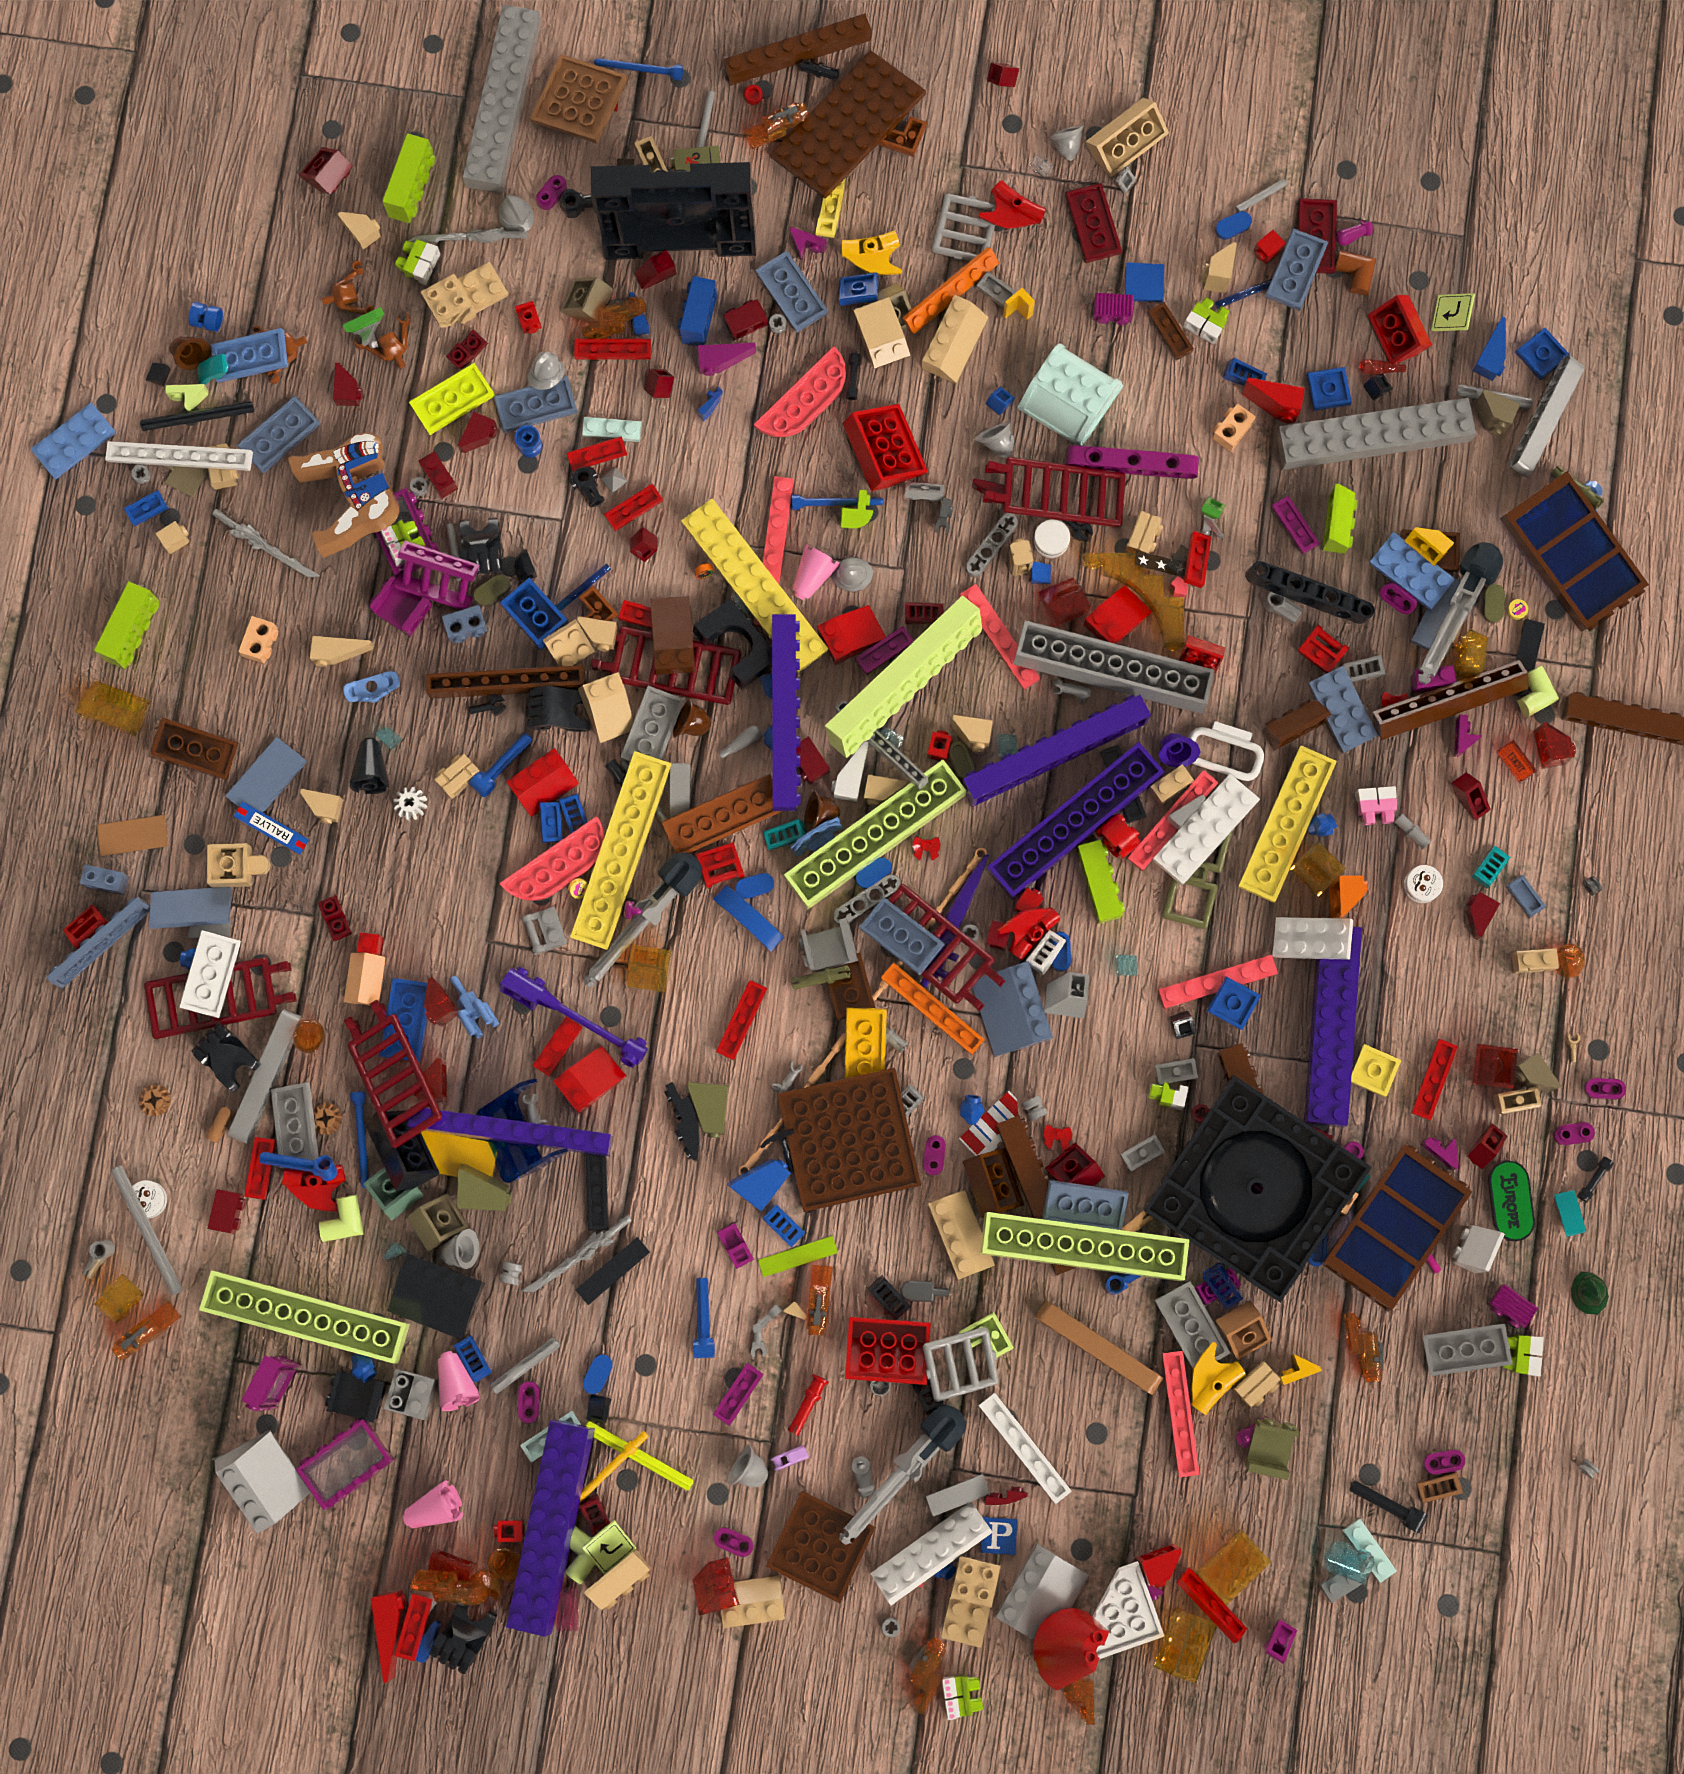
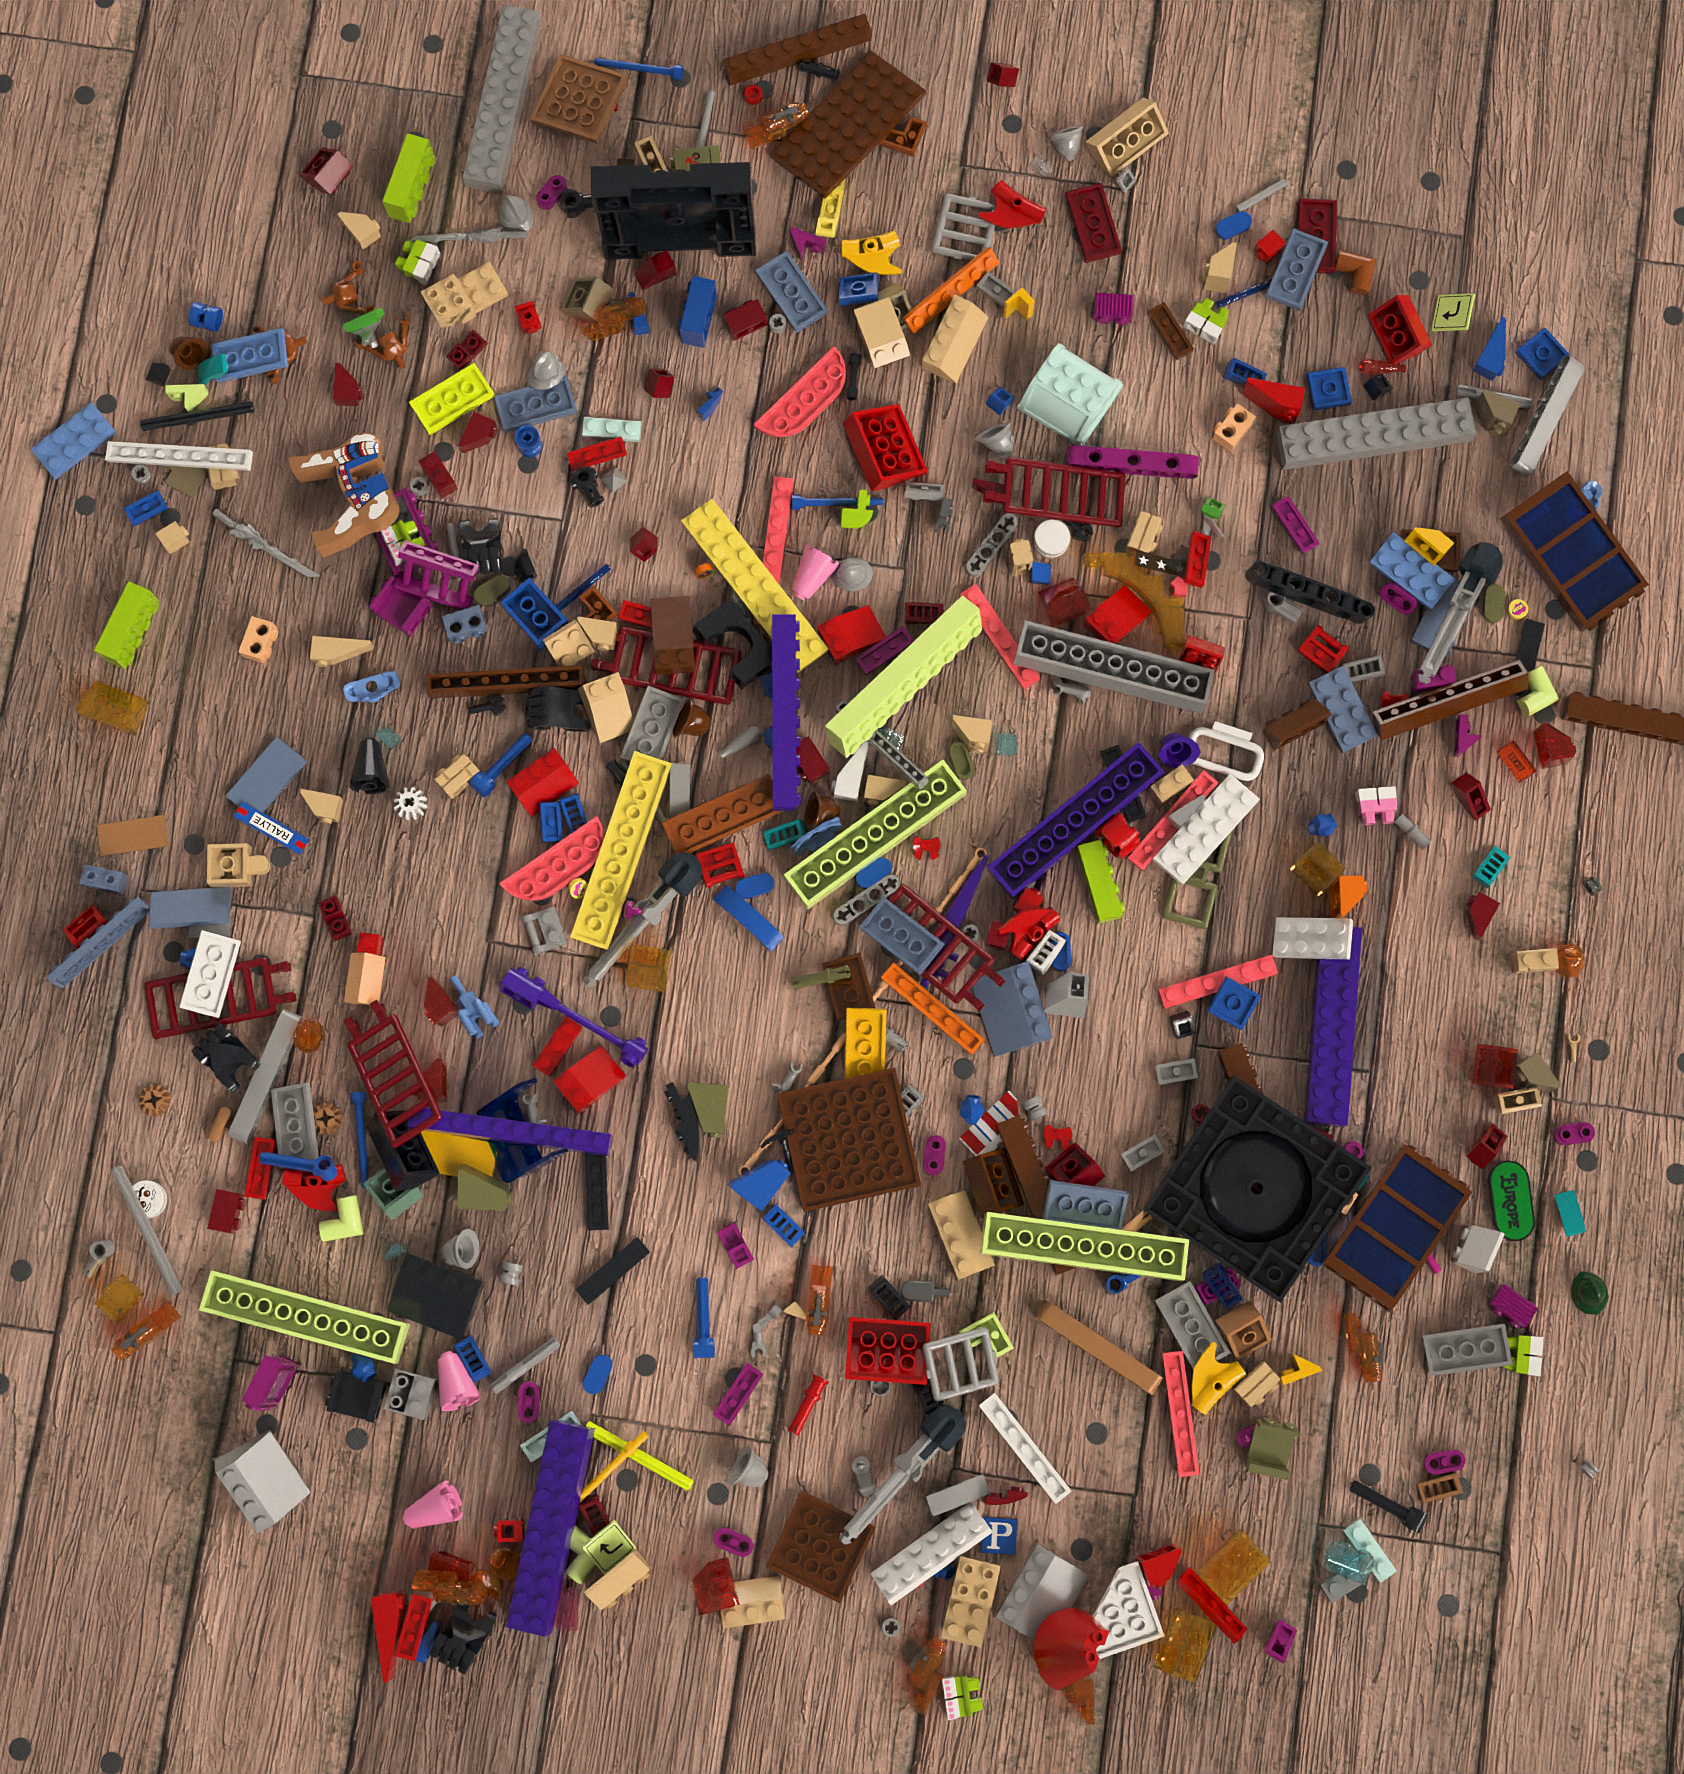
(193, 749): reddish brown slope -> none
(279, 434): sand blue tile -> none
(344, 1464): clear window -> none
(407, 1003): blue plate -> none
(437, 1222): dark tan slope -> none
(594, 1241): light grey sword -> none
(598, 1409): black slope -> none
(612, 349): red plate -> none
(633, 507): red plate -> none
(722, 356): magenta slope -> none
(741, 1020): red plate -> none
(793, 1456): lavender bar -> none
(798, 1256): lime sticker -> none
(829, 947): light grey panel -> none
(939, 737): red brick -> none
(1056, 750): dark purple brick -> none
(1126, 965): clear light blue slope -> none
(1145, 282): blue tile -> none
(1169, 1097): lime hips -> none
(1287, 824): light yellow plate -> none
(1339, 520): lime slope -> none
(1351, 234): magenta piece -> none
(1374, 1070): light yellow plate -> none
(1423, 884): white head -> none
(1434, 1079): red plate -> none
(1447, 1156): magenta slope -> none
(1472, 654): clear yellow slope -> none
(1526, 896): sand blue tile -> none
(1595, 500): olive pin -> none
(1604, 1088): magenta plate -> none
(1605, 1165): black bar -> none

